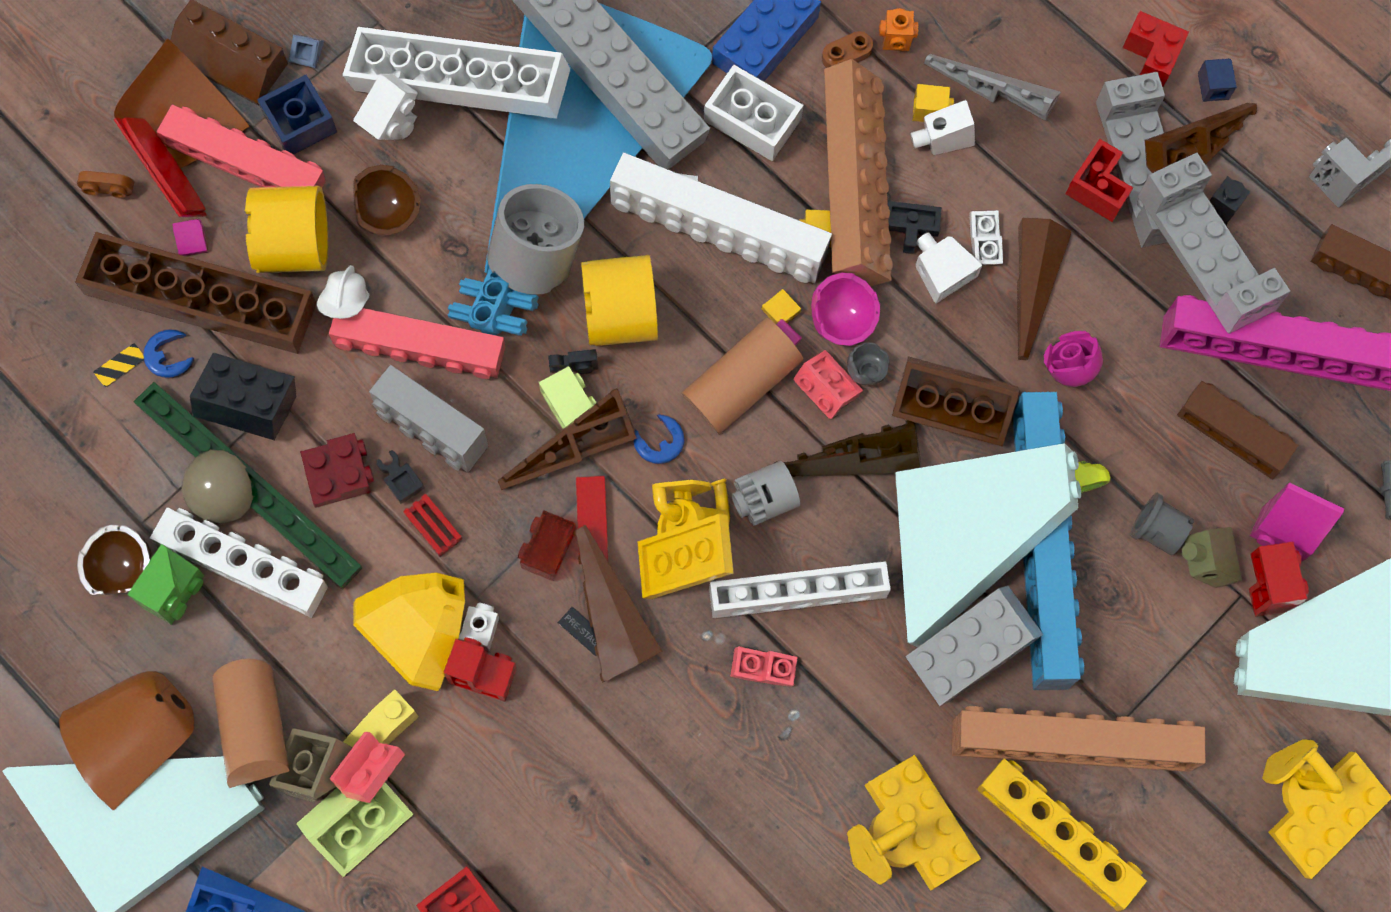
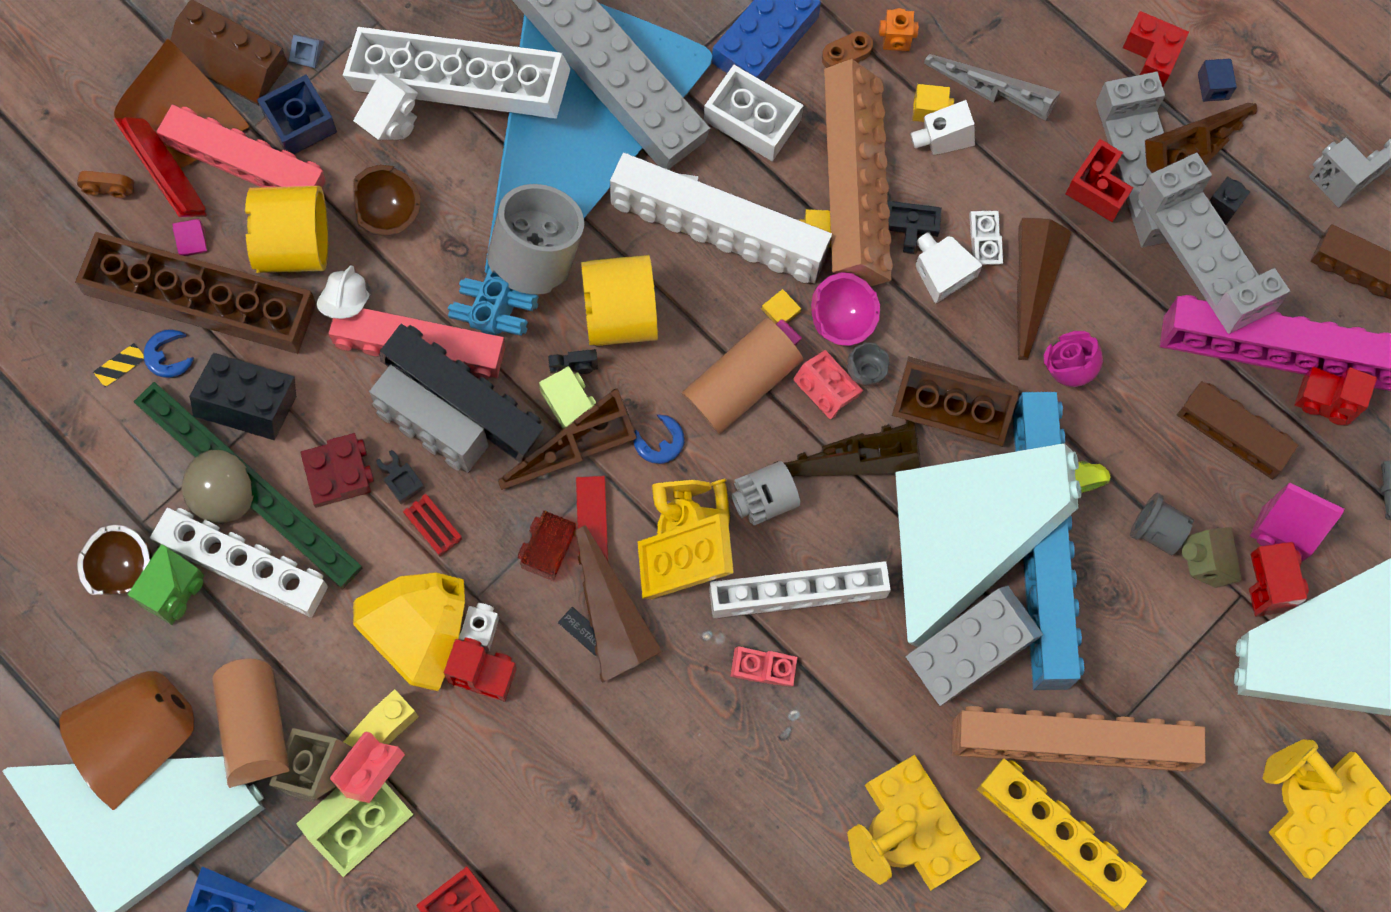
(473, 397): none -> black brick
(1335, 396): none -> red brick

